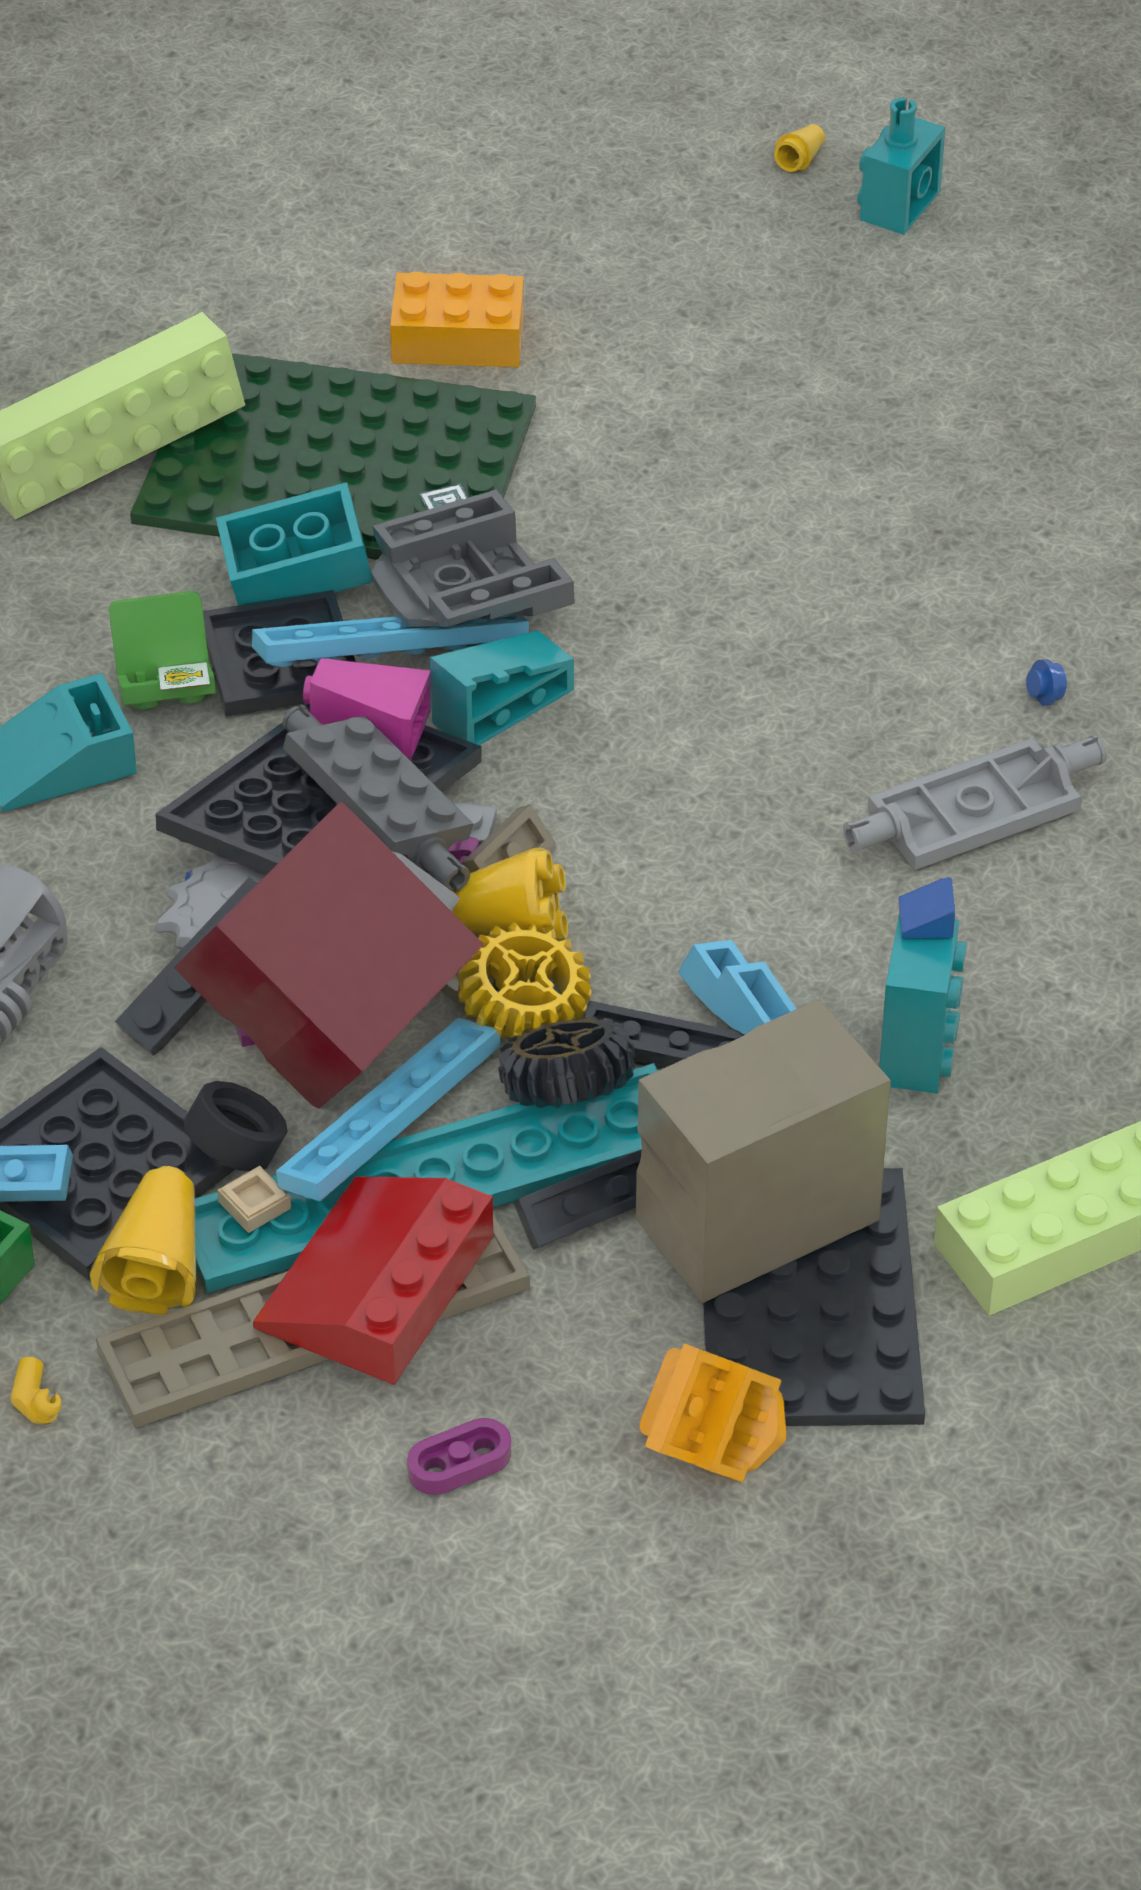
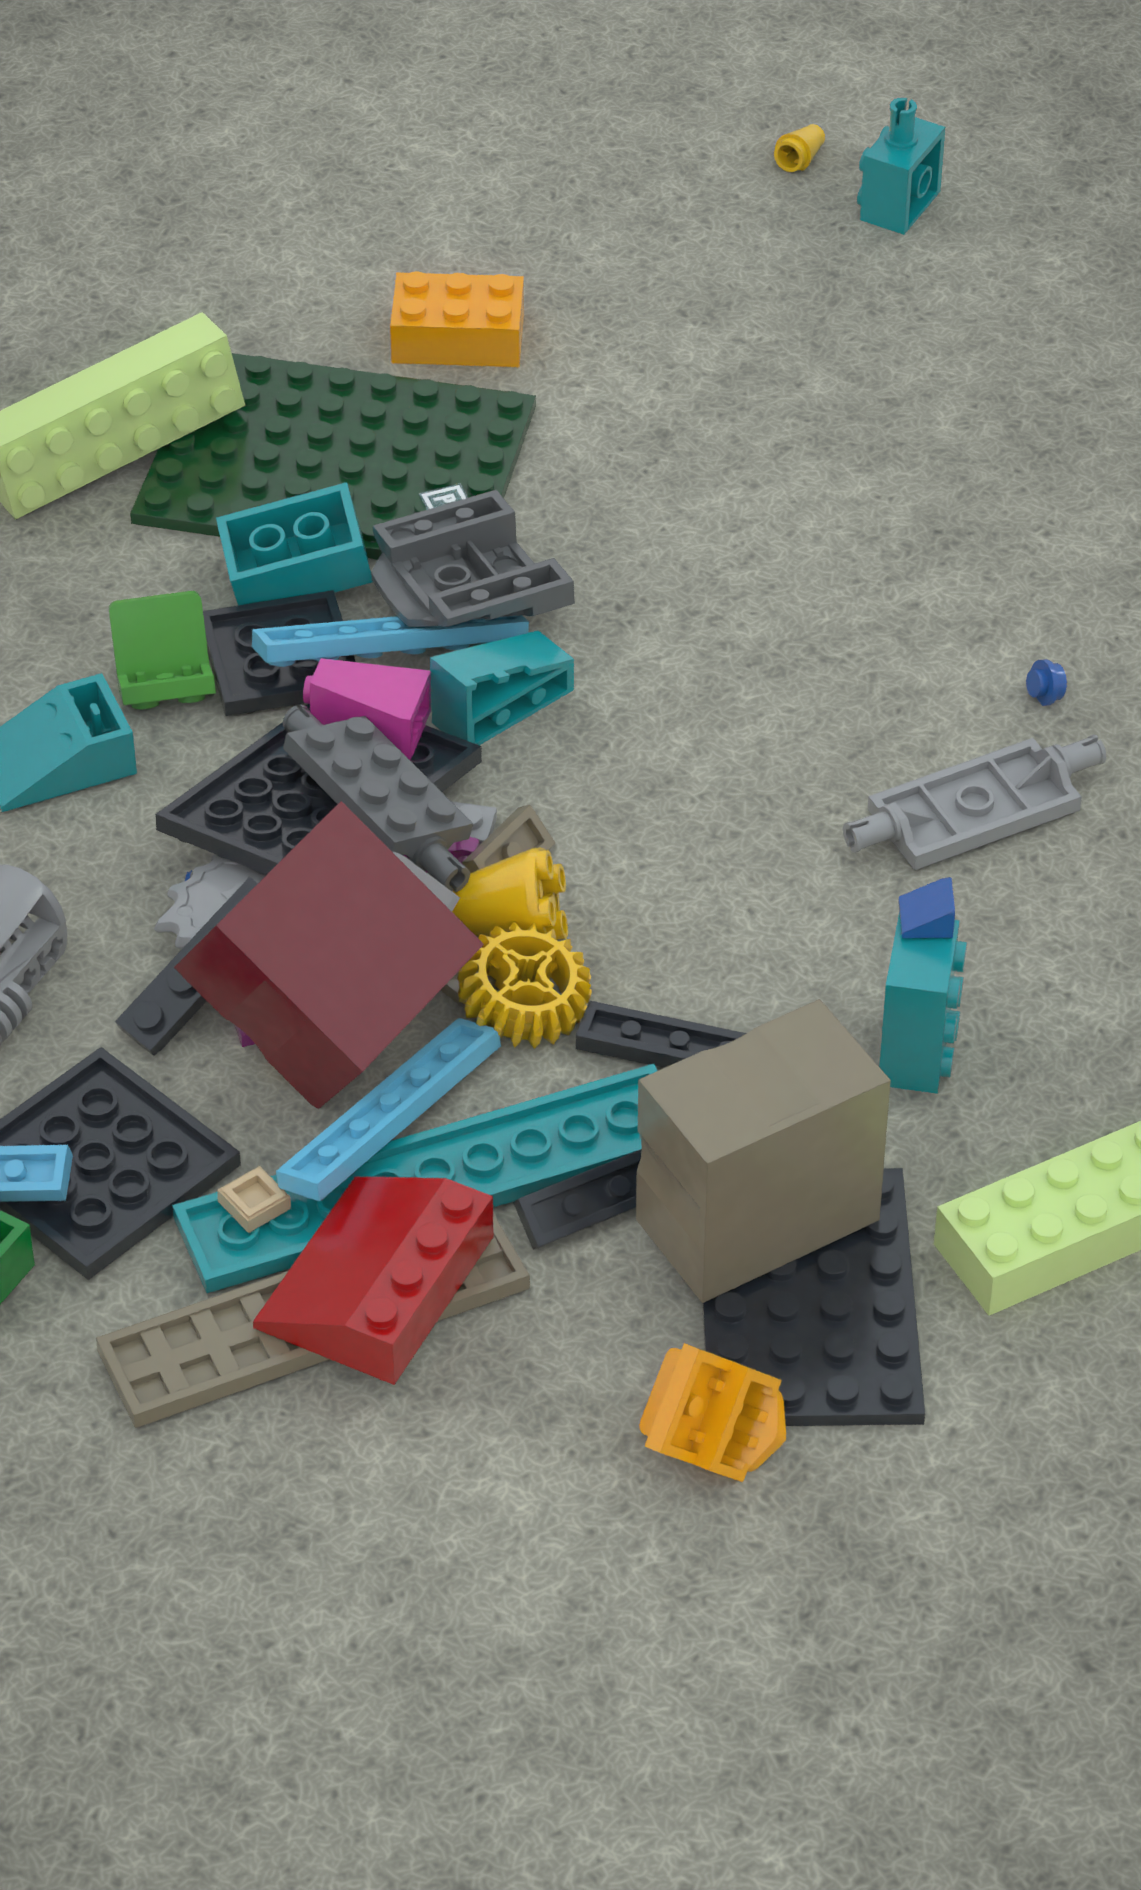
(27, 1395): yellow arm -> none
(152, 1248): yellow cone -> none
(183, 676): white sticker -> none
(235, 1126): black tyre -> none
(456, 1455): magenta plate -> none
(566, 1062): black gear -> none
(732, 988): medium azure slope -> none

